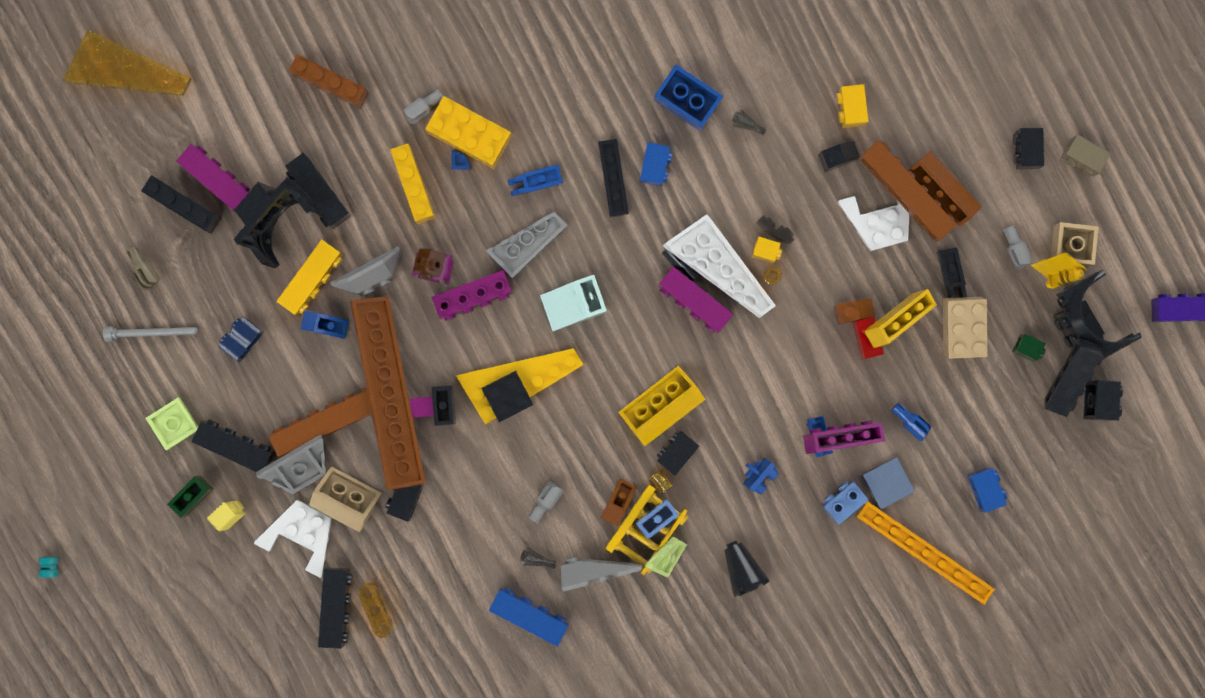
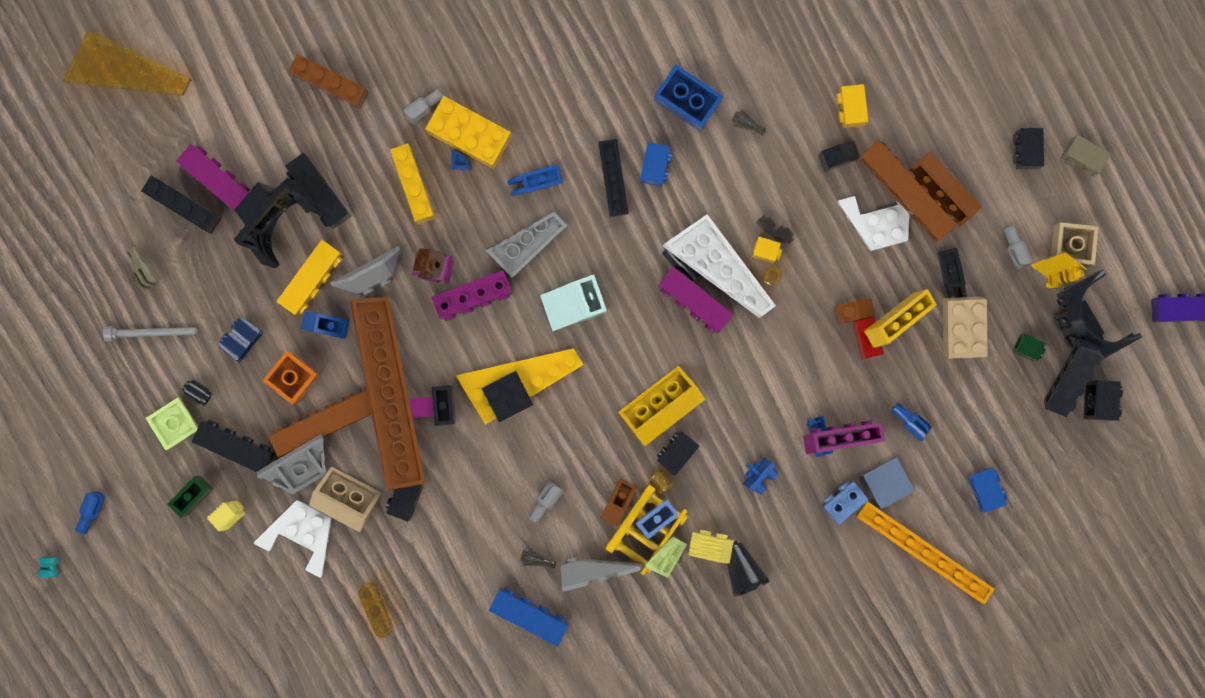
(89, 510): none -> blue arm
(196, 392): none -> black brick
(291, 377): none -> orange brick
(334, 608): black brick -> none
(711, 547): none -> light yellow brick

